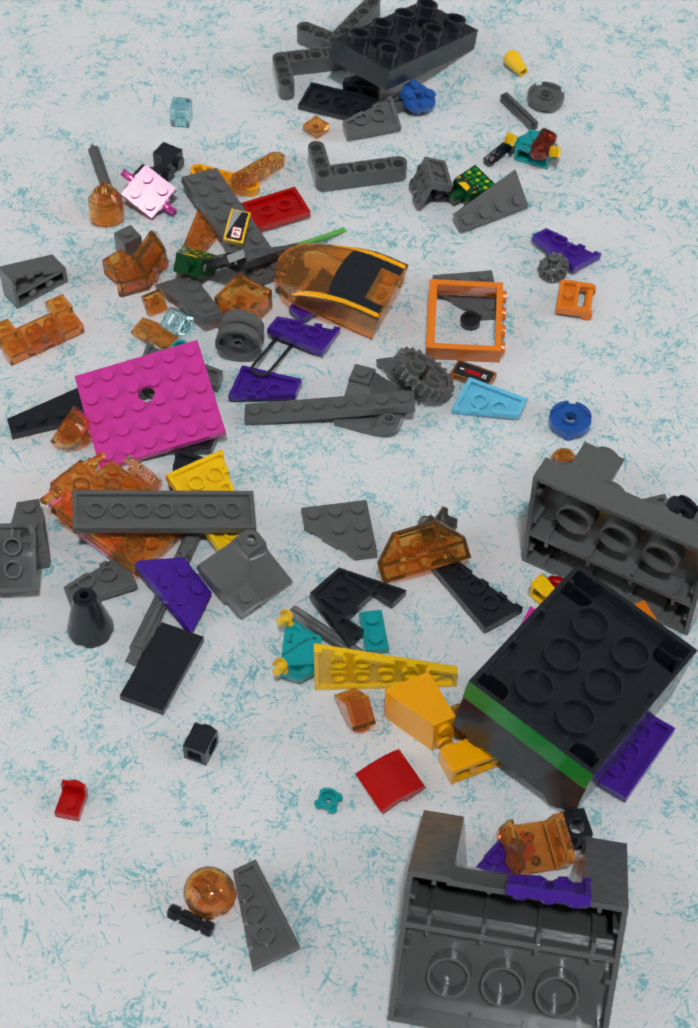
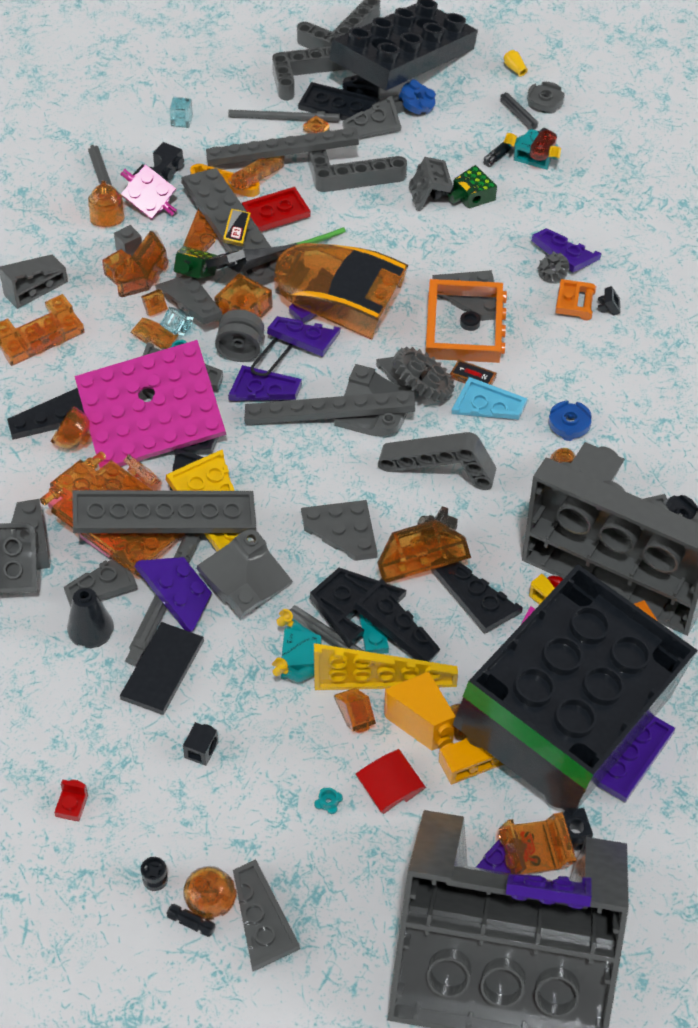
(155, 868): none -> black wheel
(282, 115): none -> dark grey bar
(282, 146): none -> dark grey plate
(388, 616): none -> black wing
(441, 450): none -> dark grey beam
(497, 201): dark grey wing -> none
(609, 301): none -> black tile

